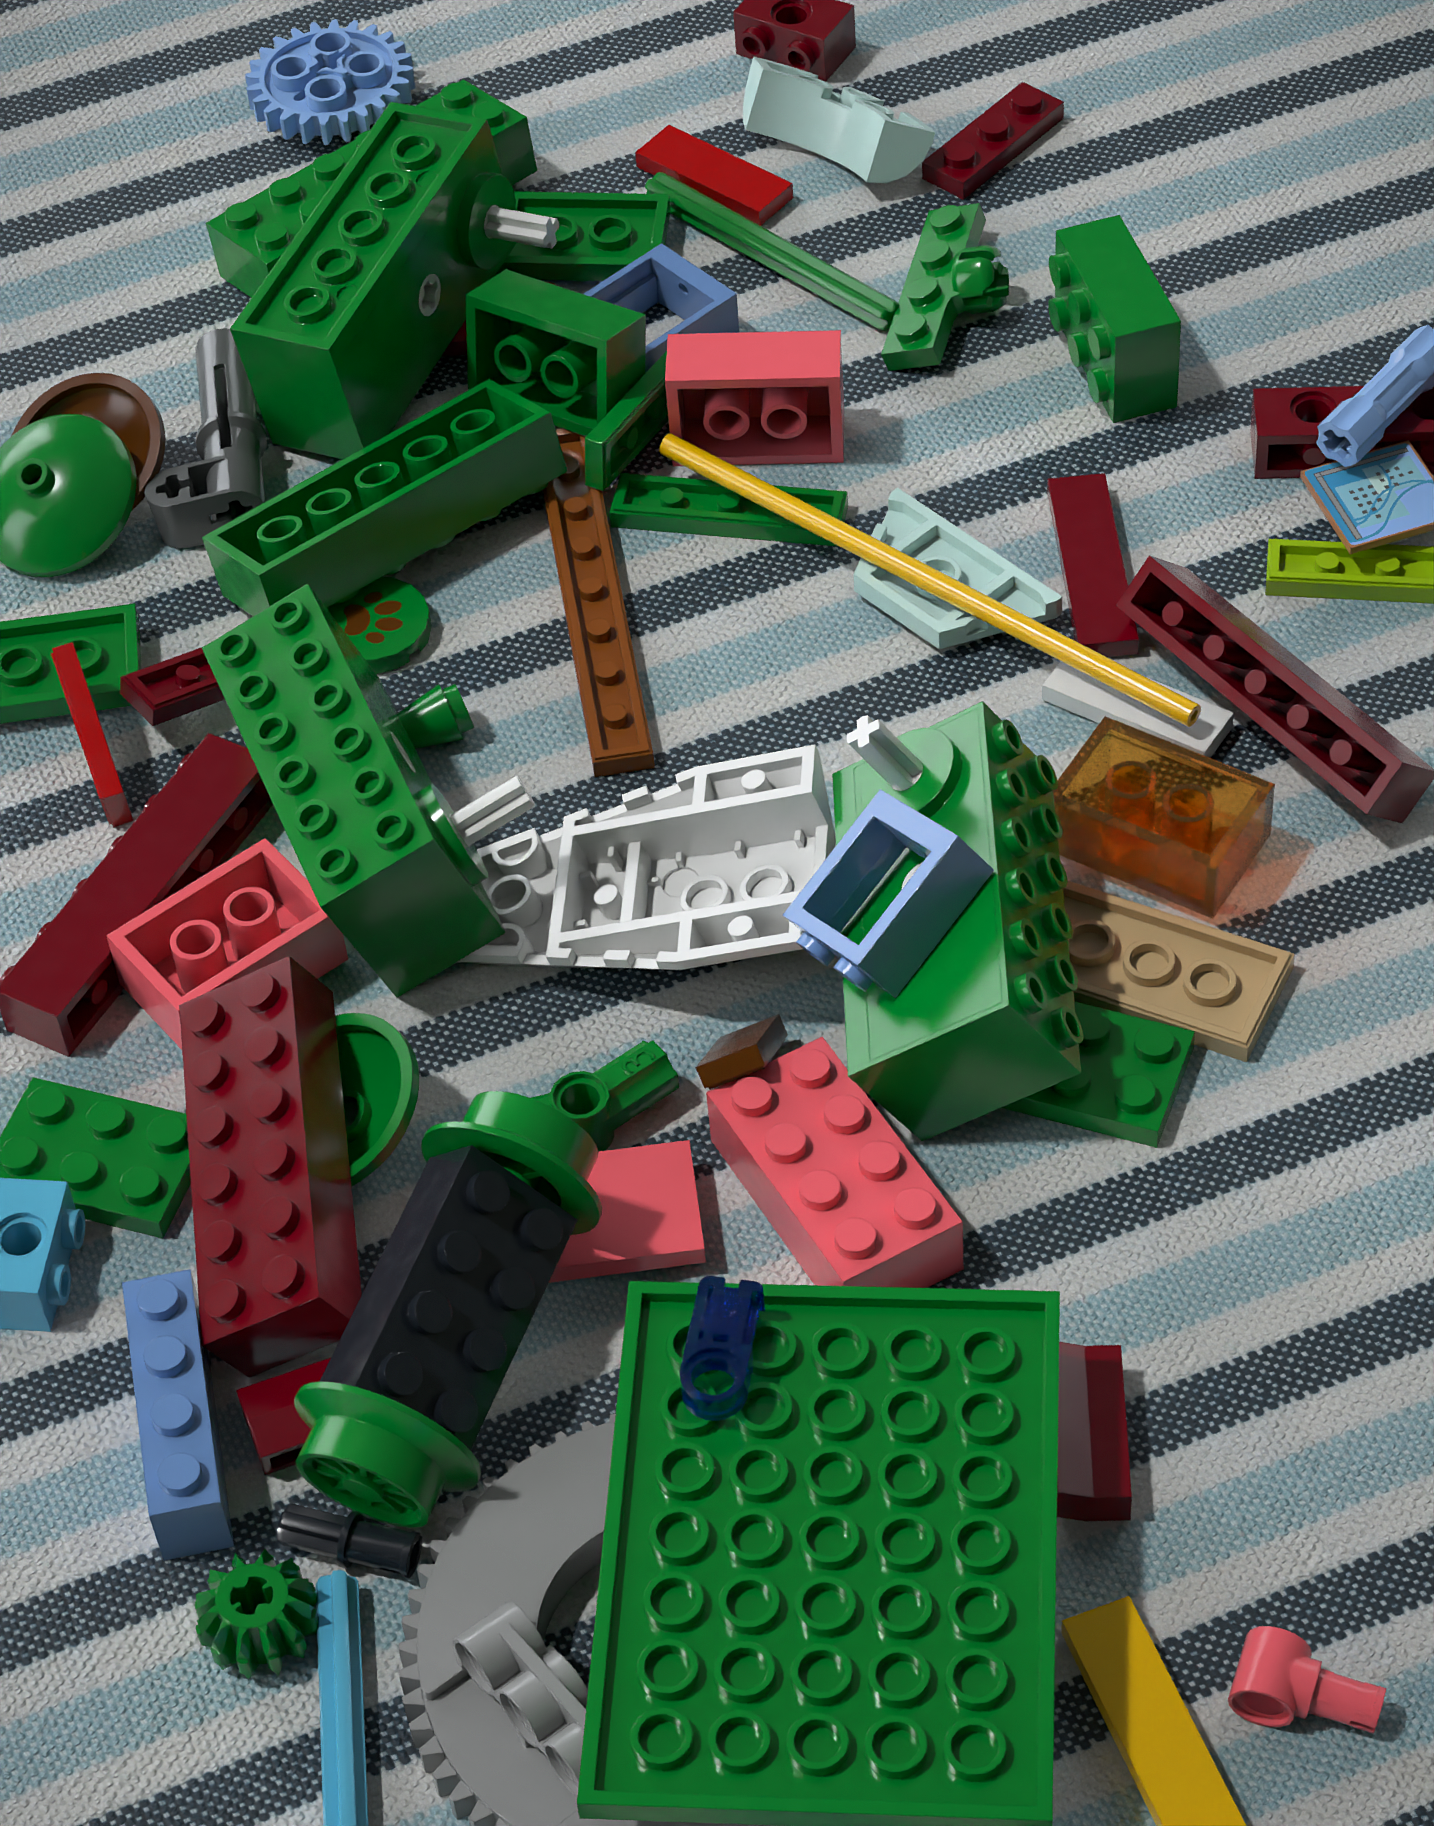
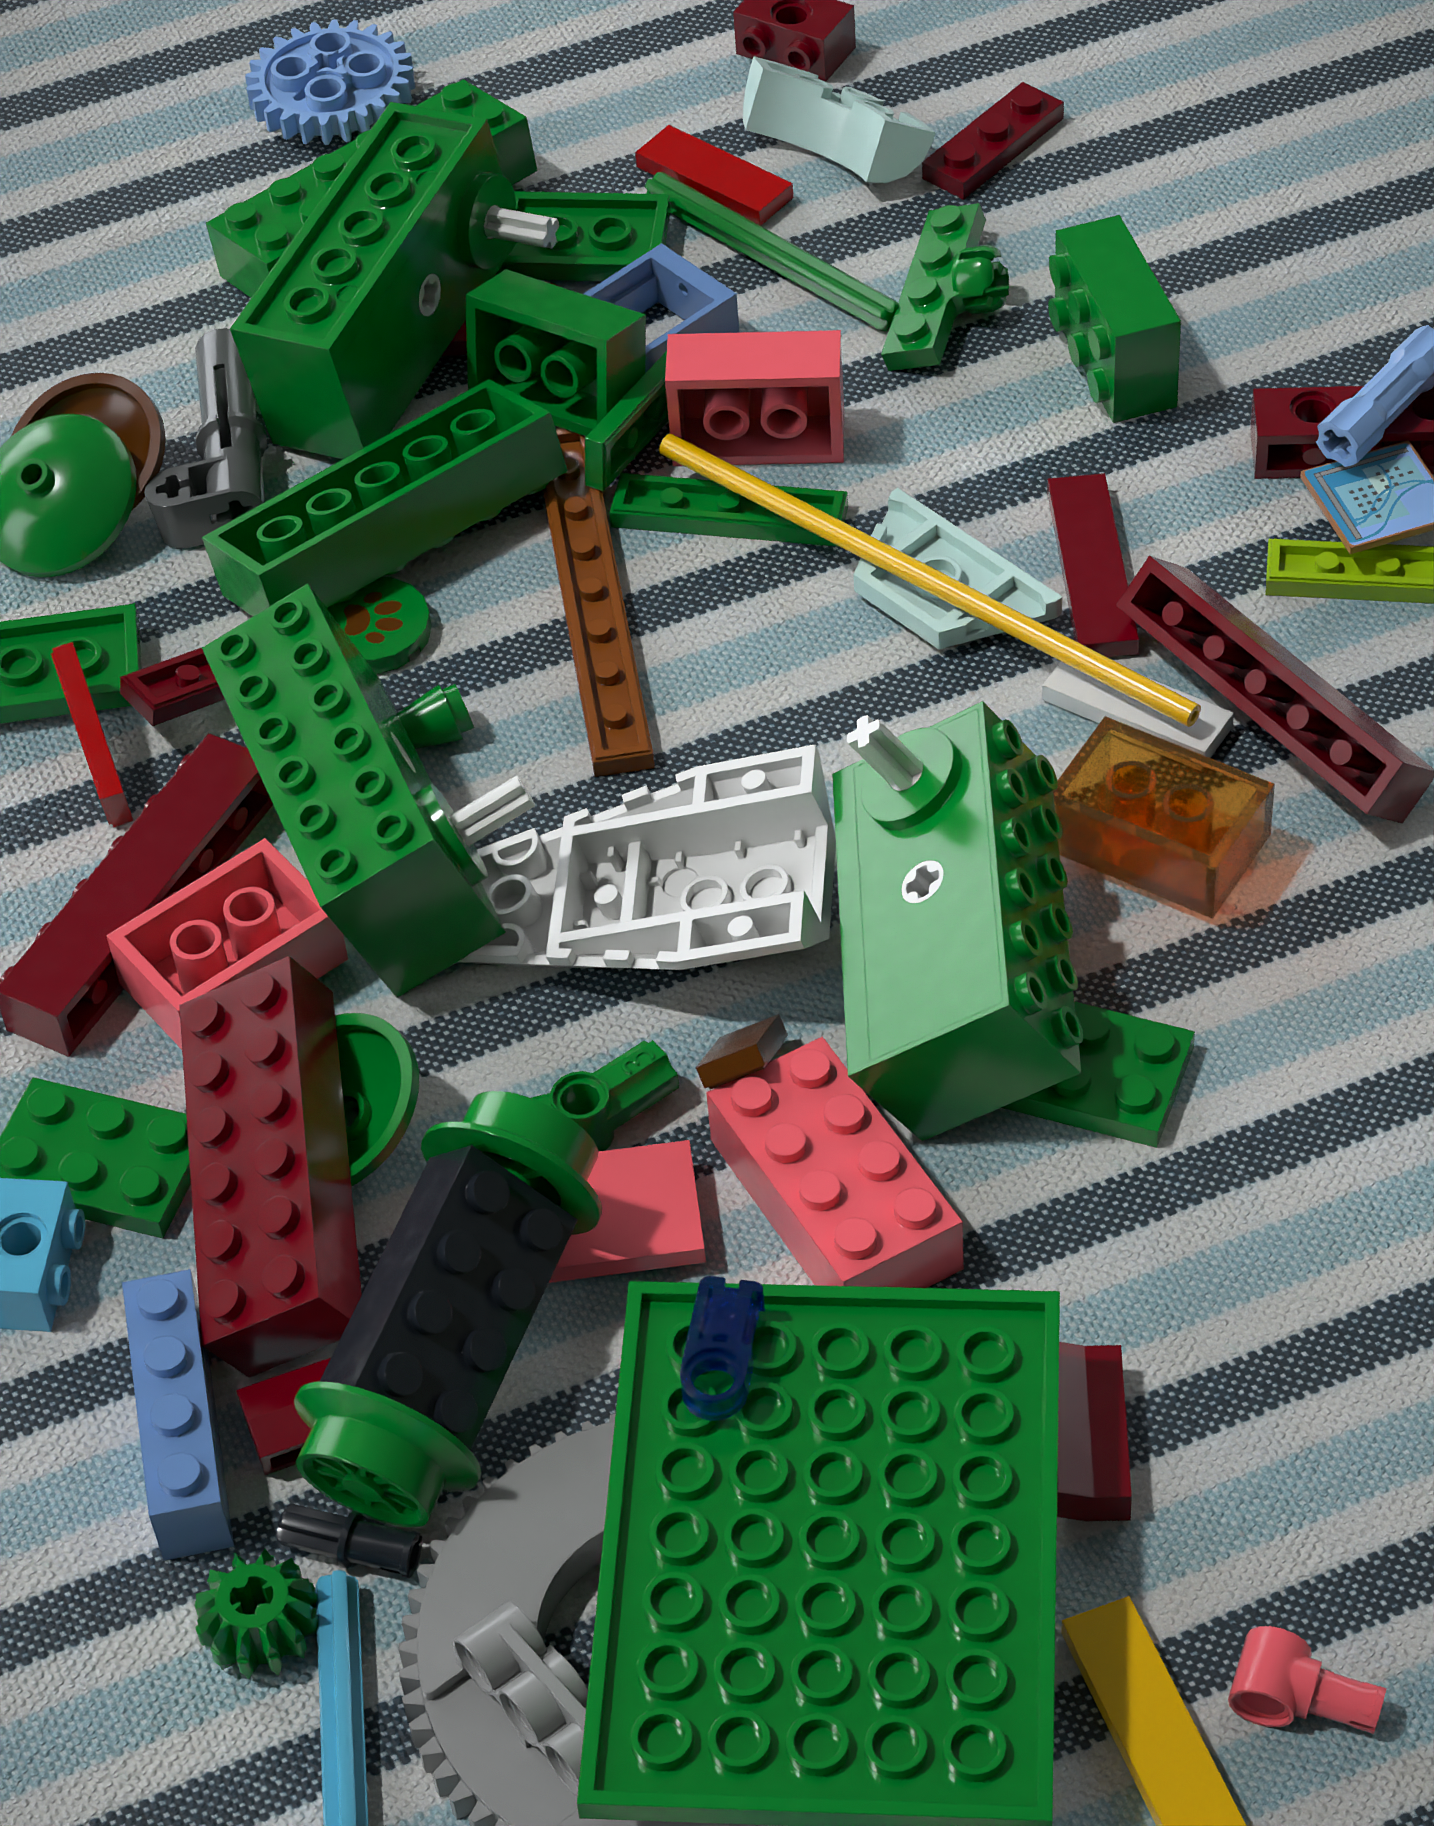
(913, 919): medium blue window -> none
(1173, 970): tan tile -> none

